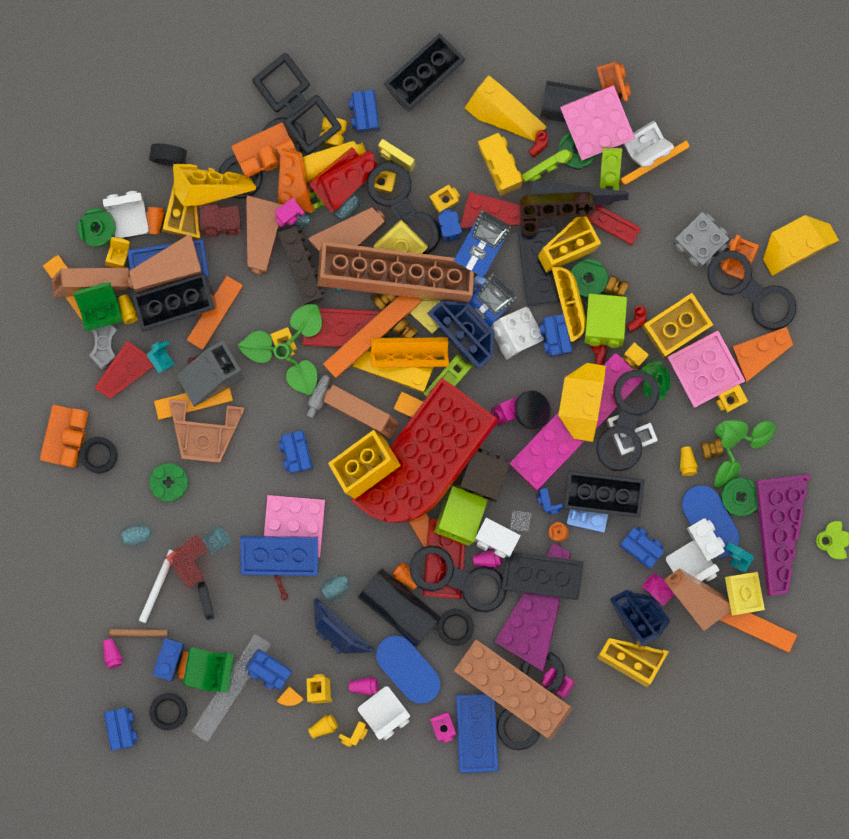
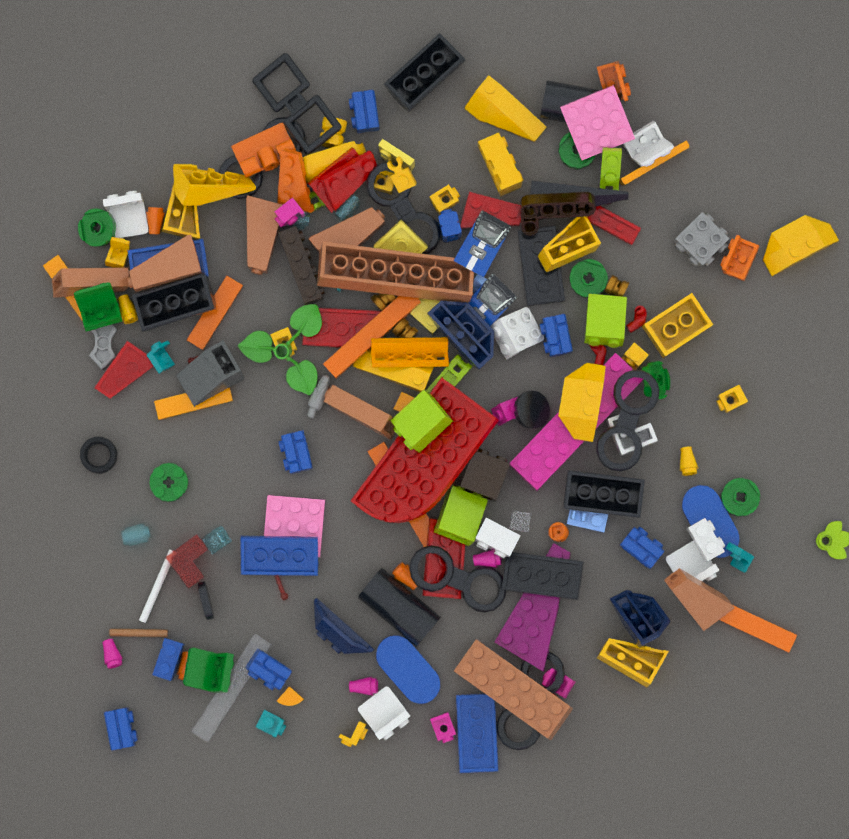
(64, 436): orange panel -> none
(167, 154): black tyre -> none
(168, 726): black tyre -> none
(203, 440): nougat wing -> none
(219, 220): clear red brick -> none
(271, 724): none -> teal bracket
(313, 693): yellow brick -> none
(324, 726): yellow cone -> none
(335, 587): clear light blue brick -> none
(364, 464): yellow brick -> none
(401, 177): none -> yellow plate
(421, 421): none -> lime brick
(470, 627): black tyre -> none
(541, 142): red arm -> none
(544, 500): blue bracket -> none
(548, 165): lime hinge -> none
(570, 302): yellow brick -> none
(658, 589): dark pink bracket -> none
(705, 369): bright pink plate -> none
(712, 449): pearl gold wheel -> none
(730, 434): bright green plant -> none
(744, 593): light yellow plate -> none
(751, 290): black bar -> none
(761, 351): orange wing -> none
(780, 522): magenta wing -> none

